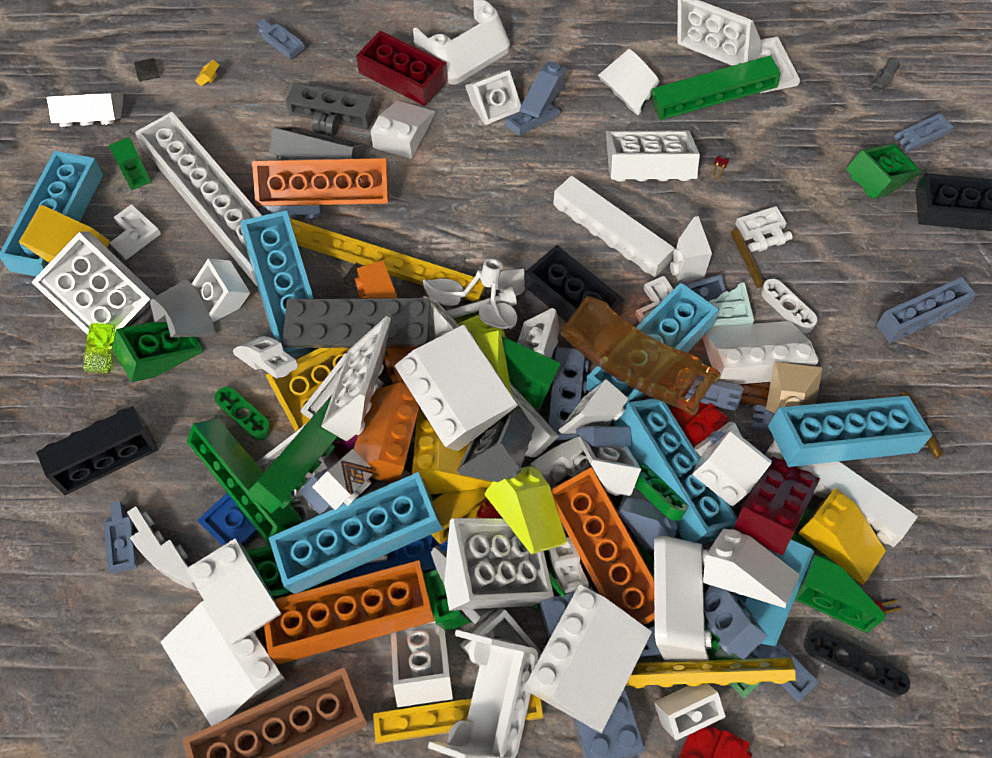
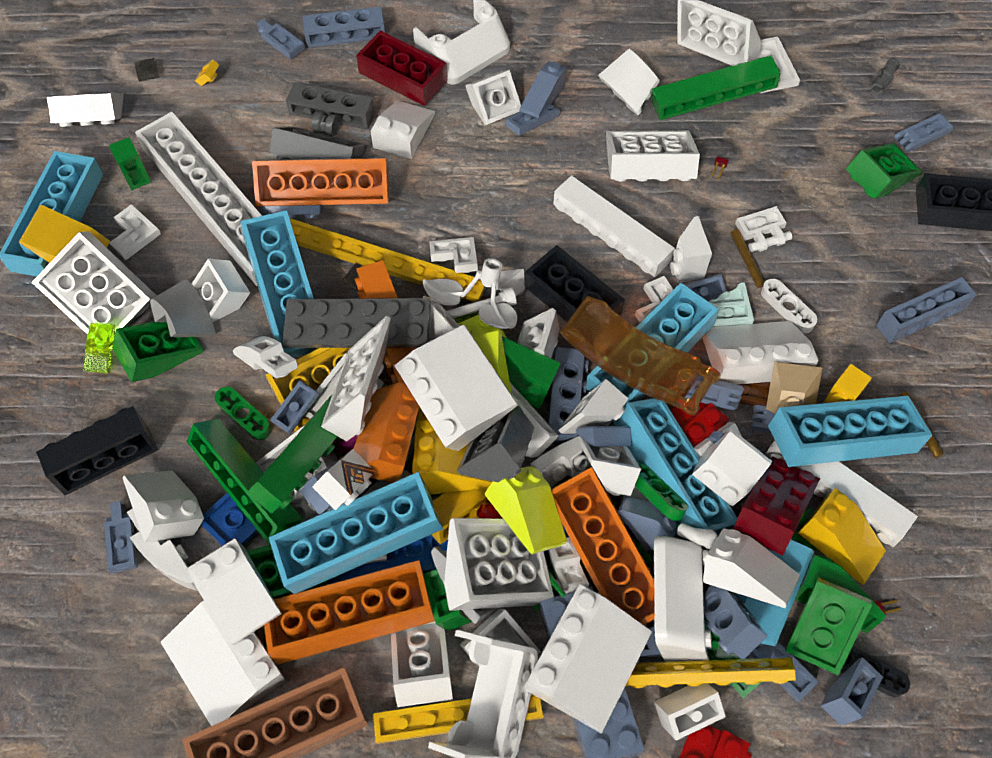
(163, 505): none -> white slope
(294, 407): none -> sand blue slope
(342, 26): none -> sand blue brick
(460, 250): none -> white plate
(703, 537): none -> white arm
(828, 626): none -> green plate
(848, 386): none -> yellow brick
(852, 692): none -> sand blue slope

